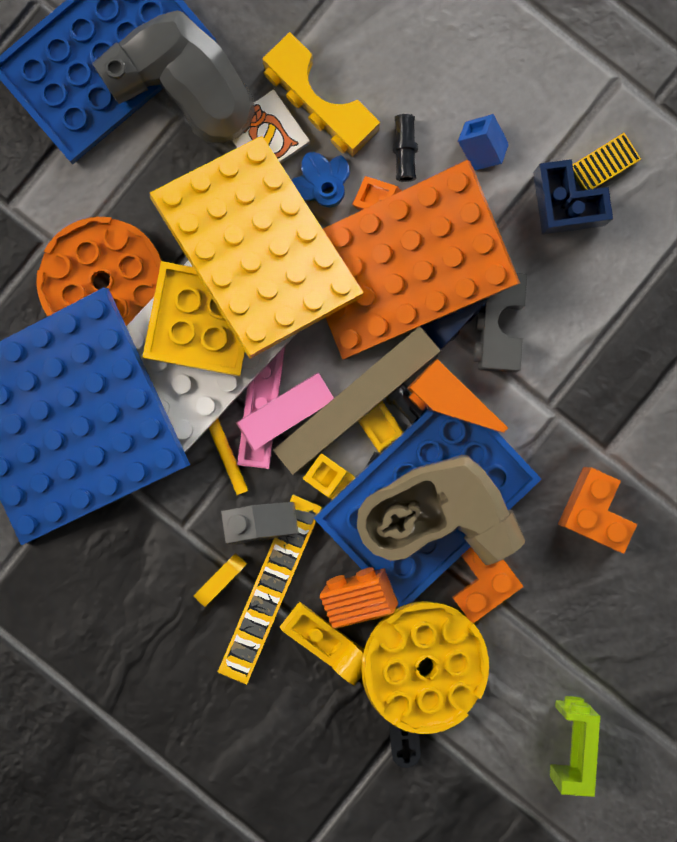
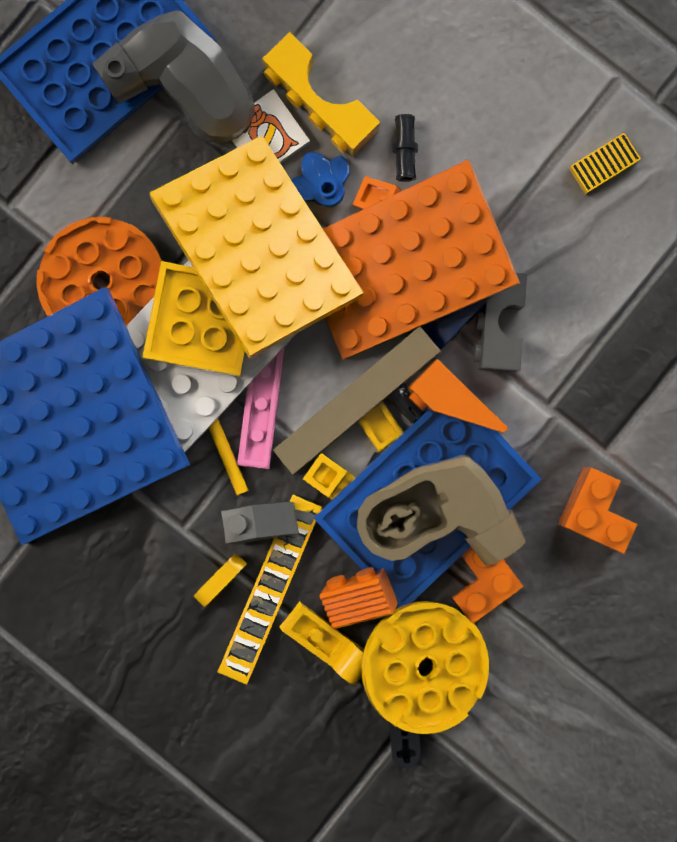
(285, 411): bright pink tile -> none
(483, 142): blue panel -> none
(562, 206): dark blue brick -> none
(580, 775): lime panel -> none

